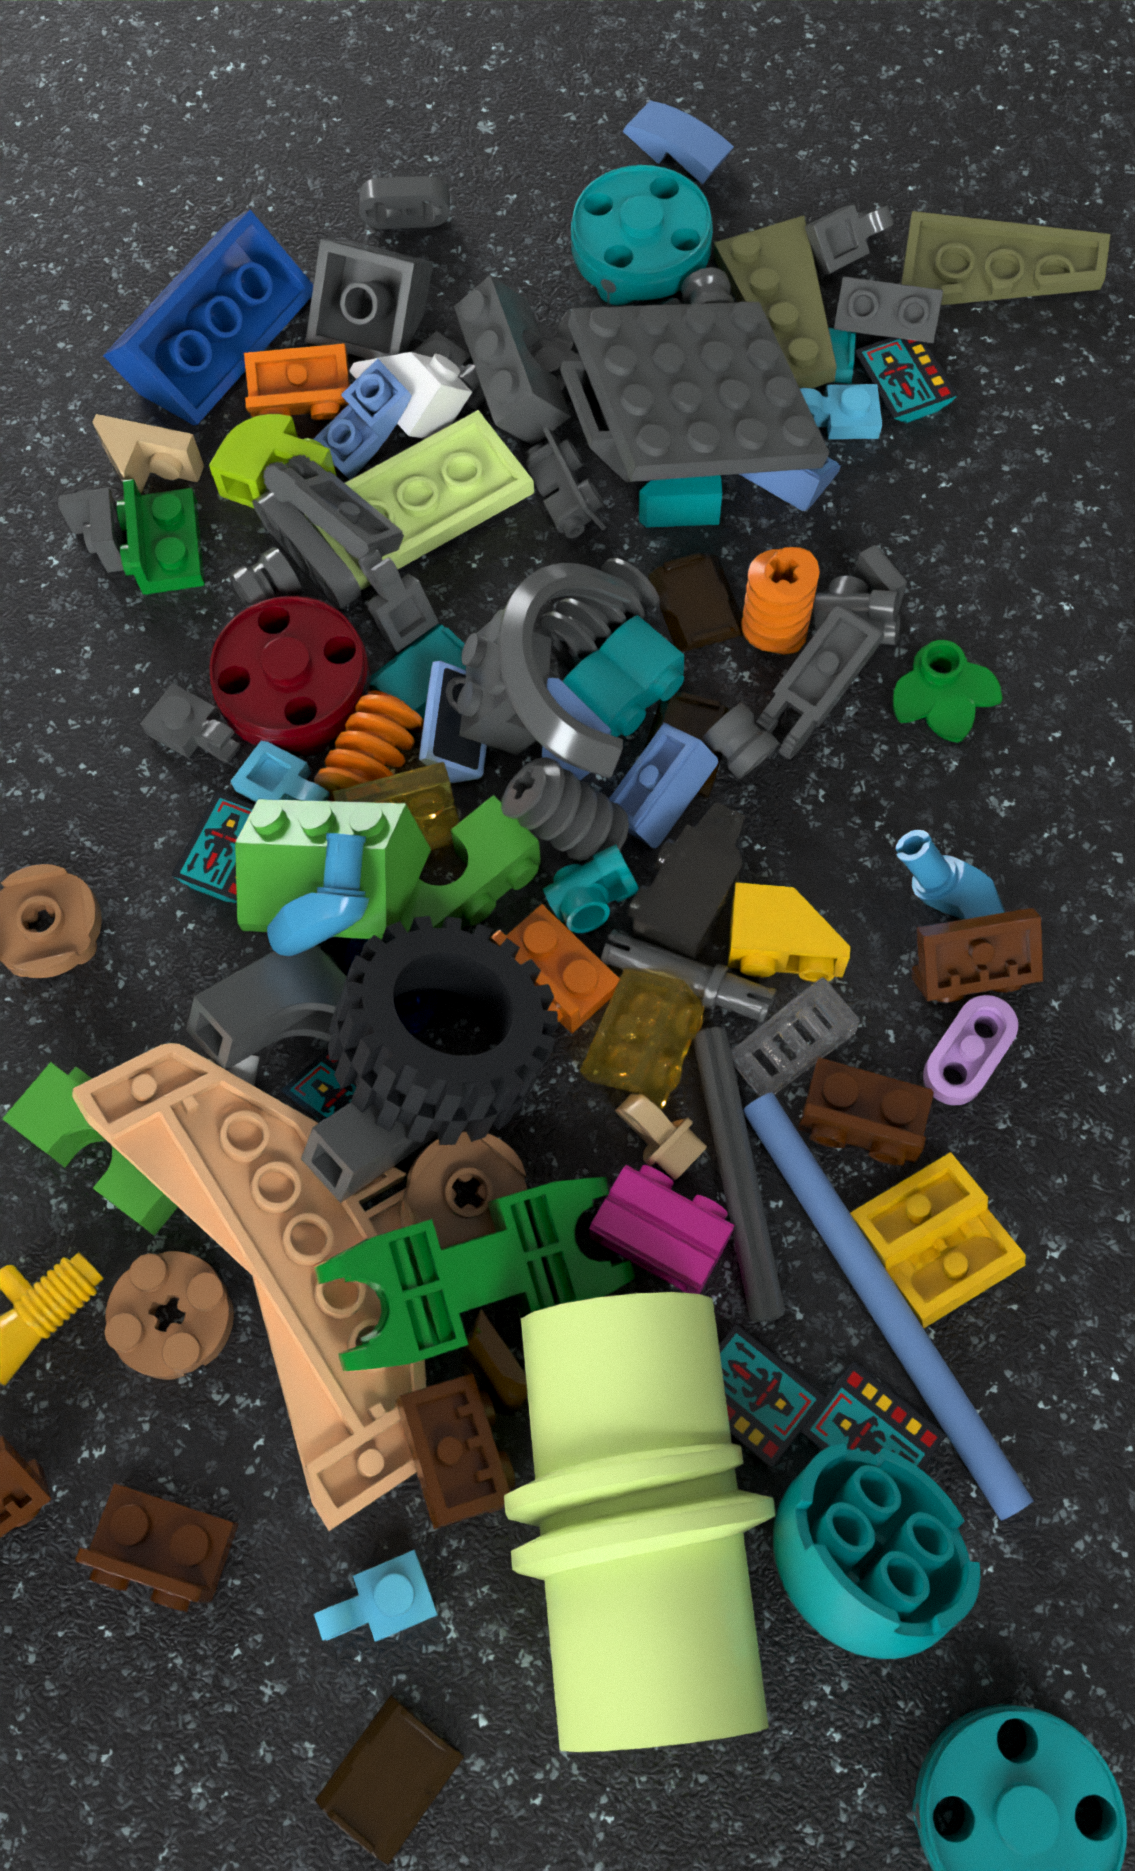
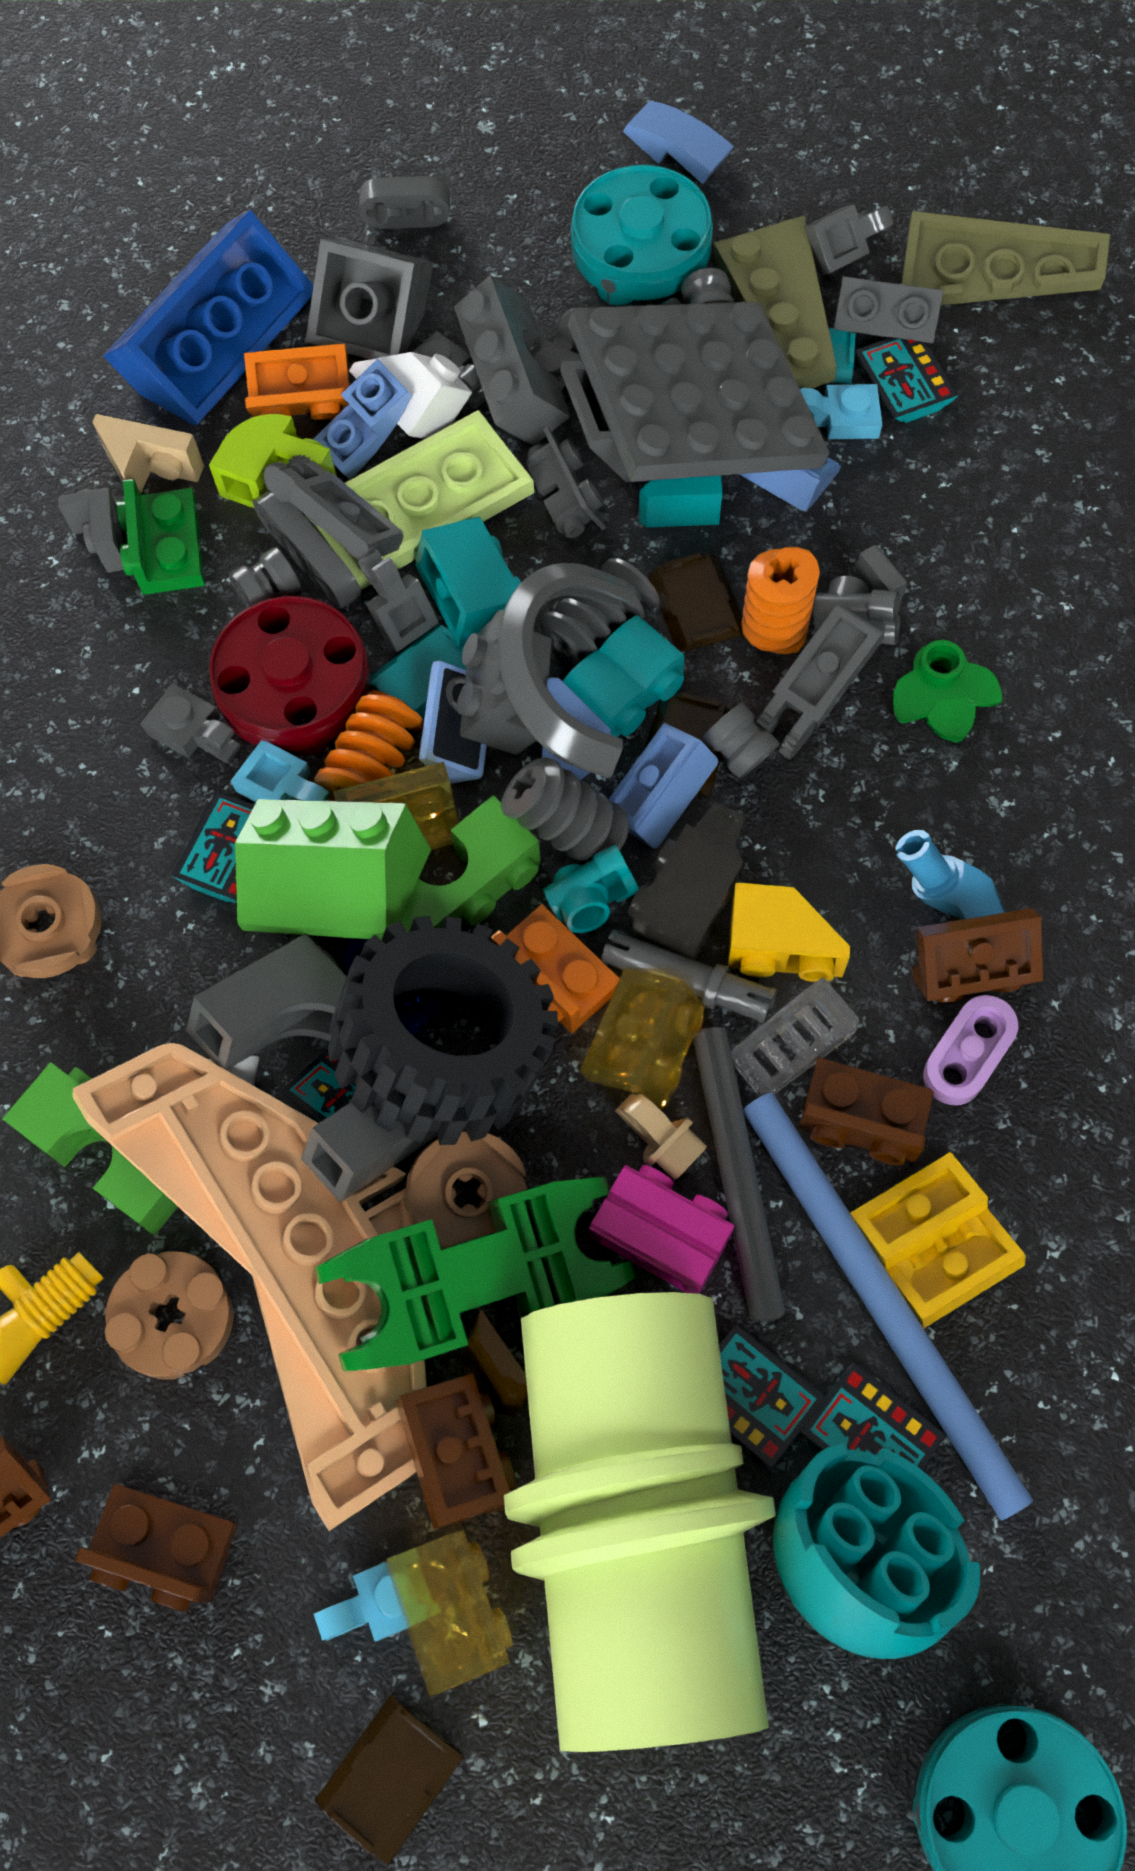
(330, 910): dark azure arm -> none
(449, 1611): none -> clear yellow bracket
(465, 575): none -> teal brick

